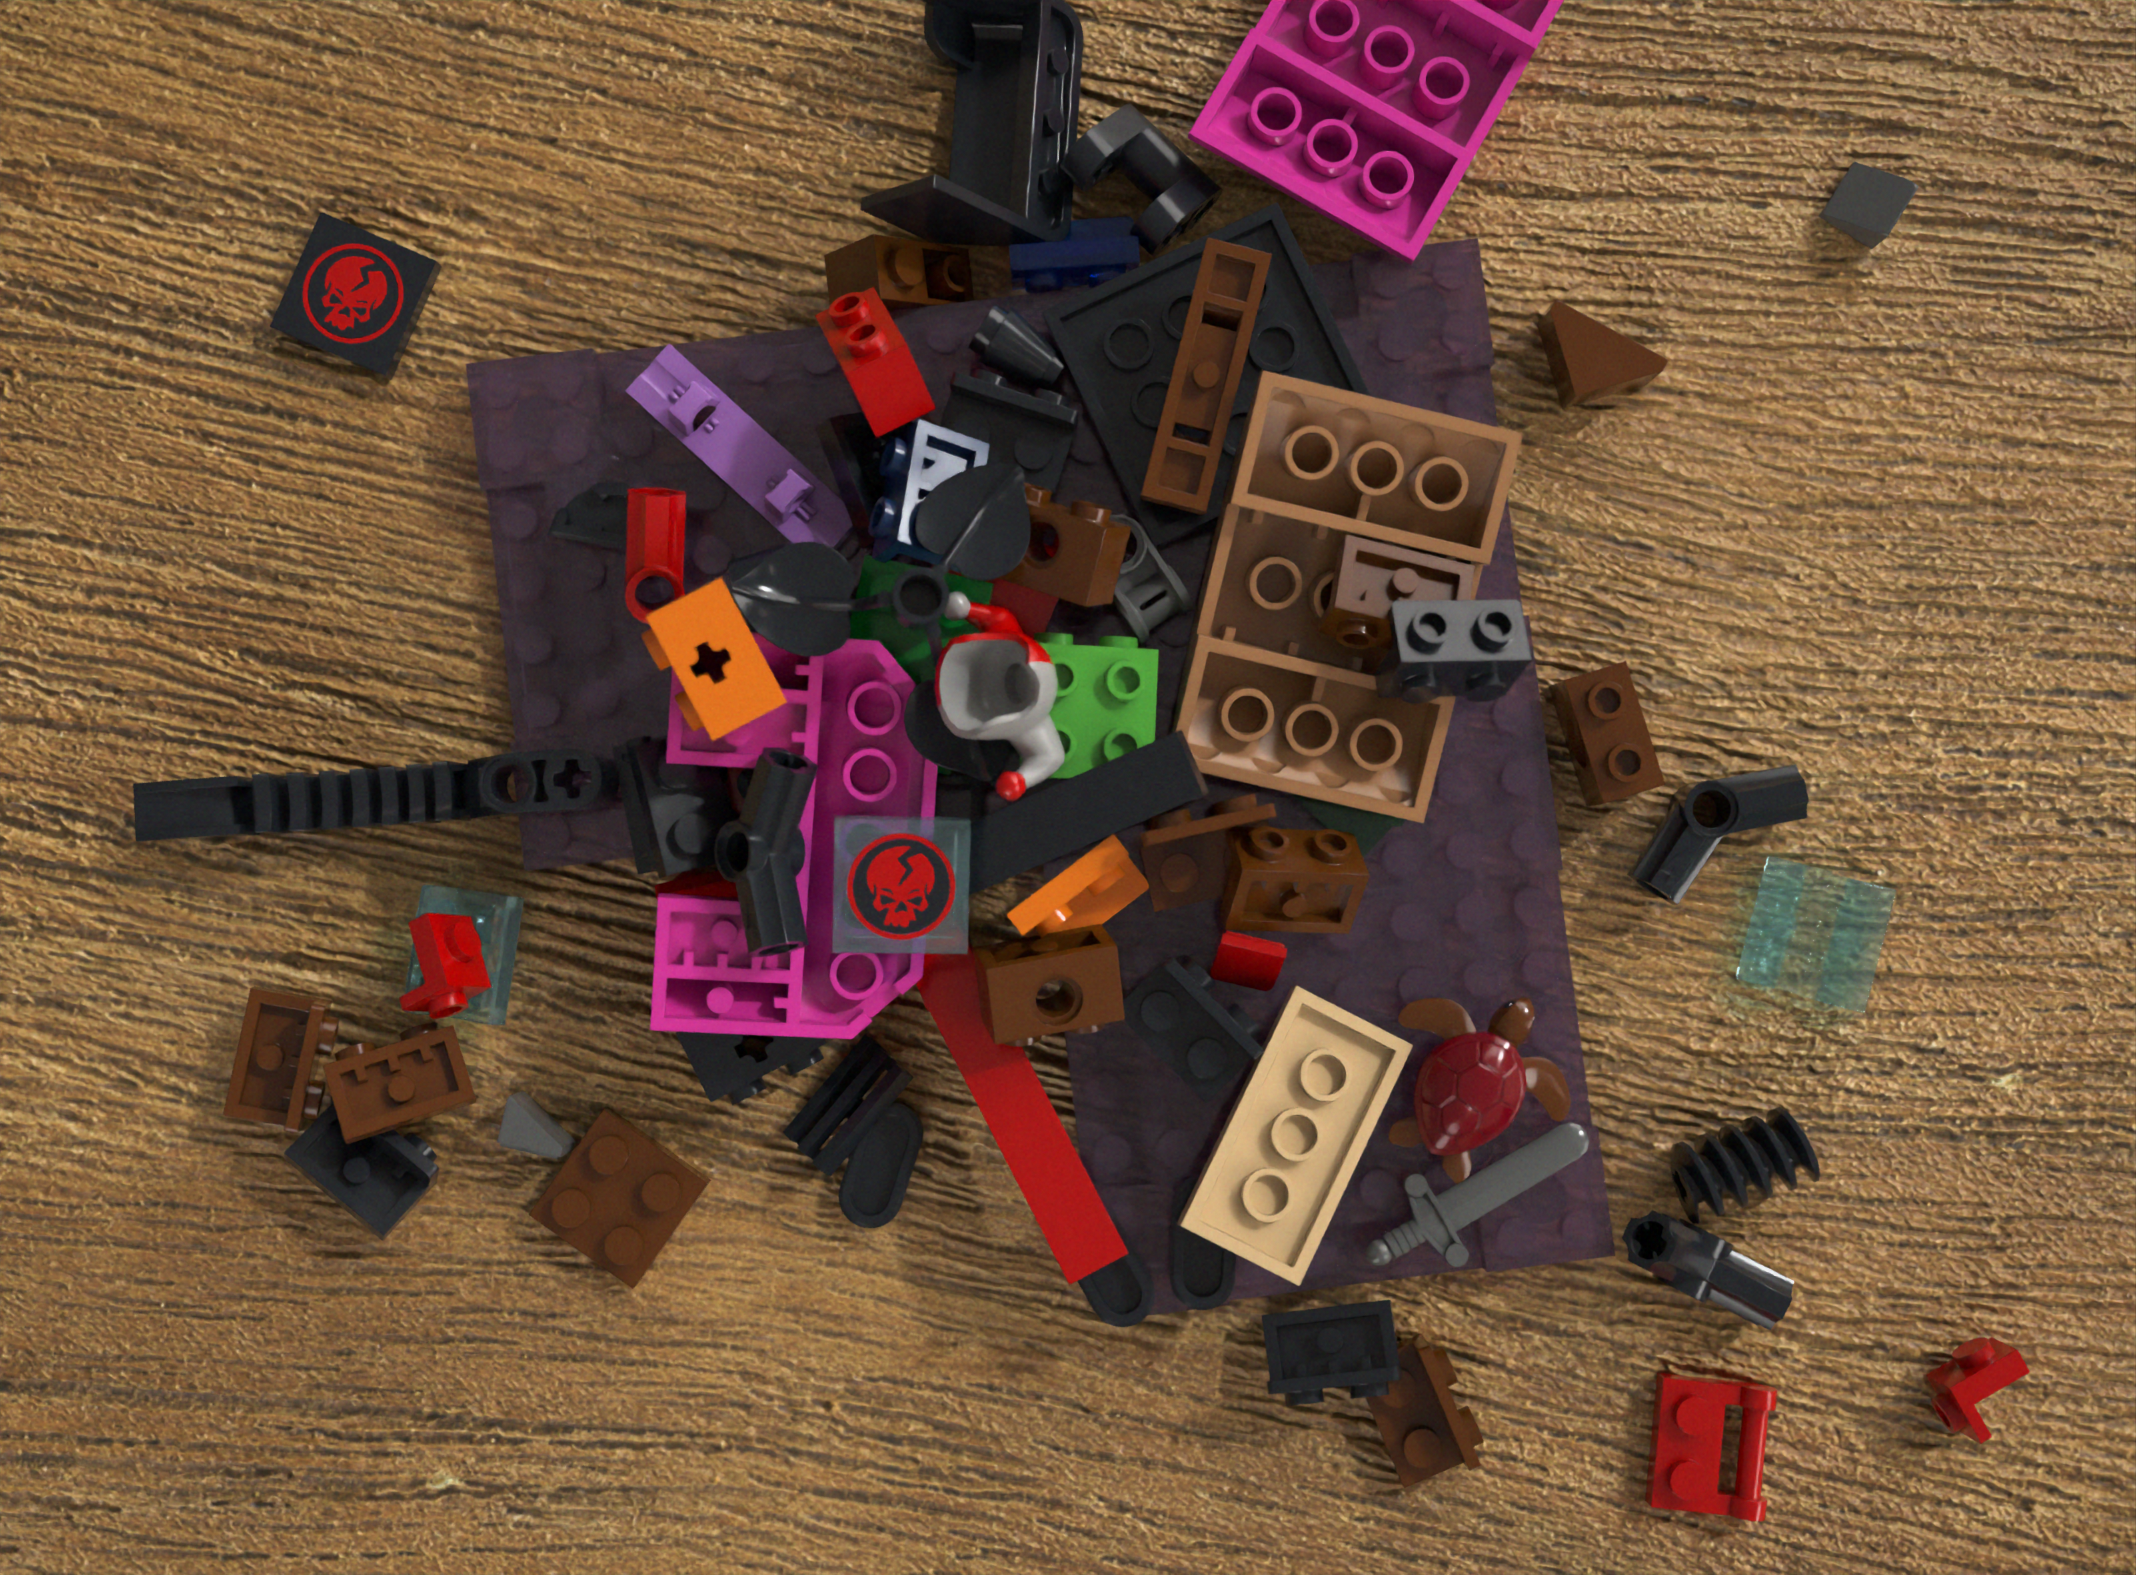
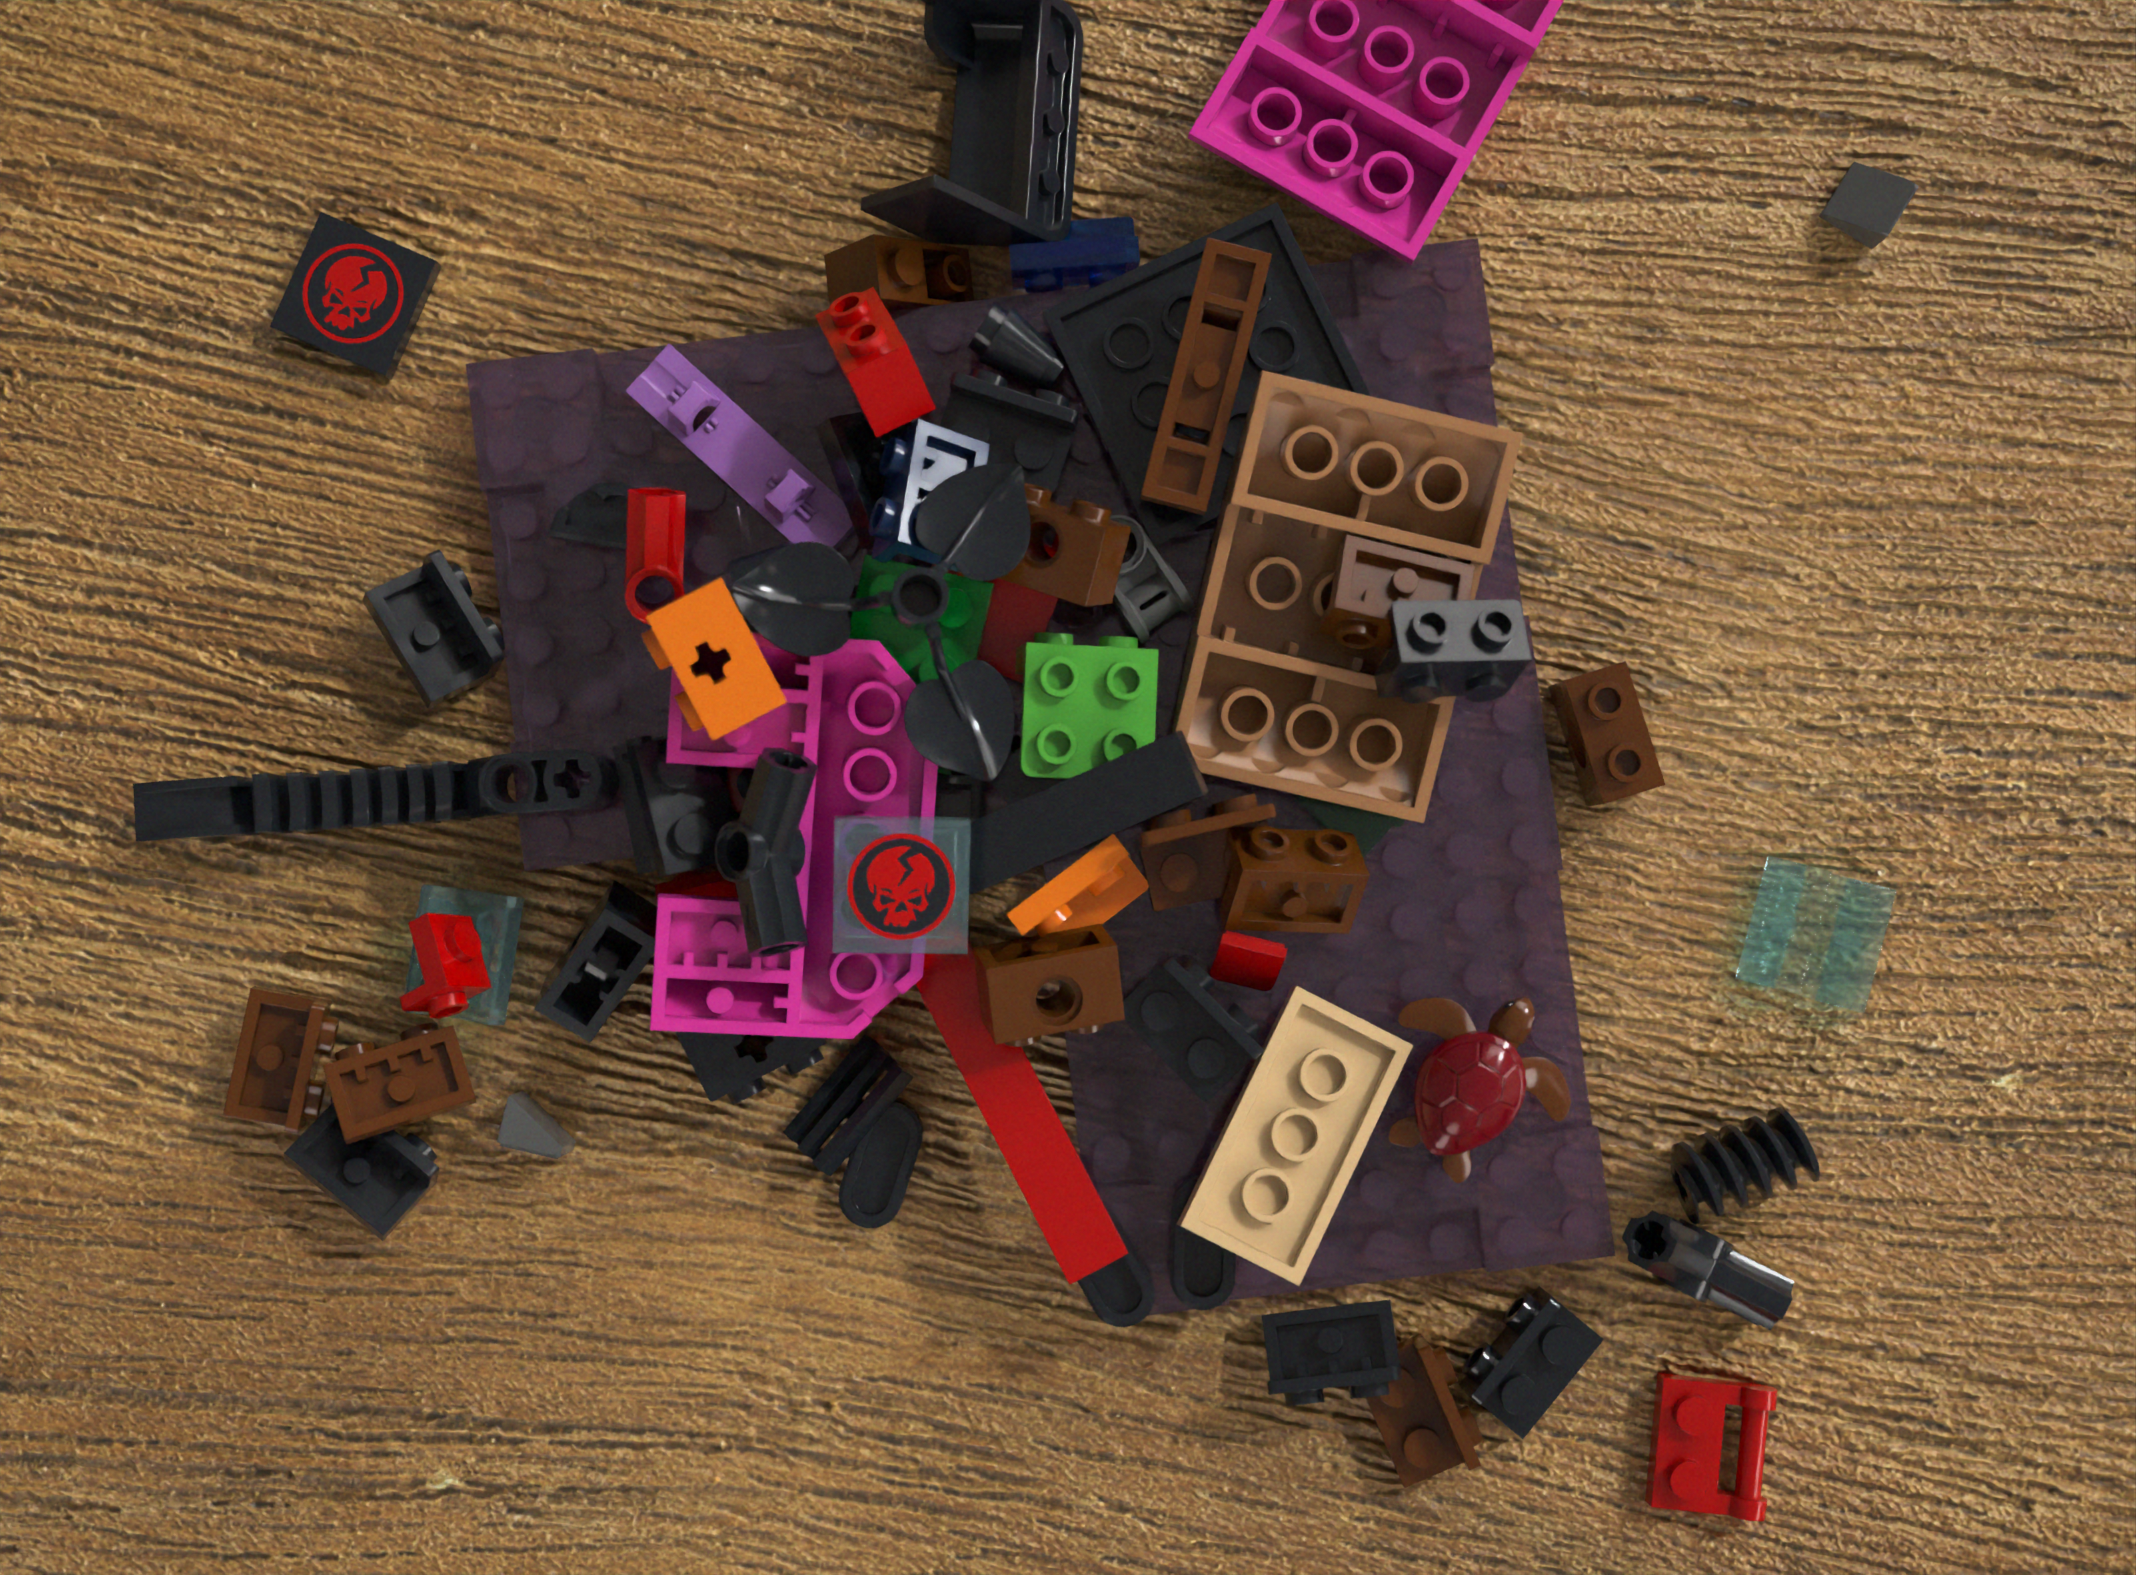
(436, 629): none -> black bracket
(600, 962): none -> black brick
(619, 1197): reddish brown plate -> none
(1000, 689): light grey piece -> none
(1151, 162): black connector -> none
(1441, 1216): dark grey sword -> none
(1528, 1360): none -> black bracket
(1592, 358): reddish brown slope -> none
(1742, 803): black piece -> none
(1974, 1373): red bracket -> none

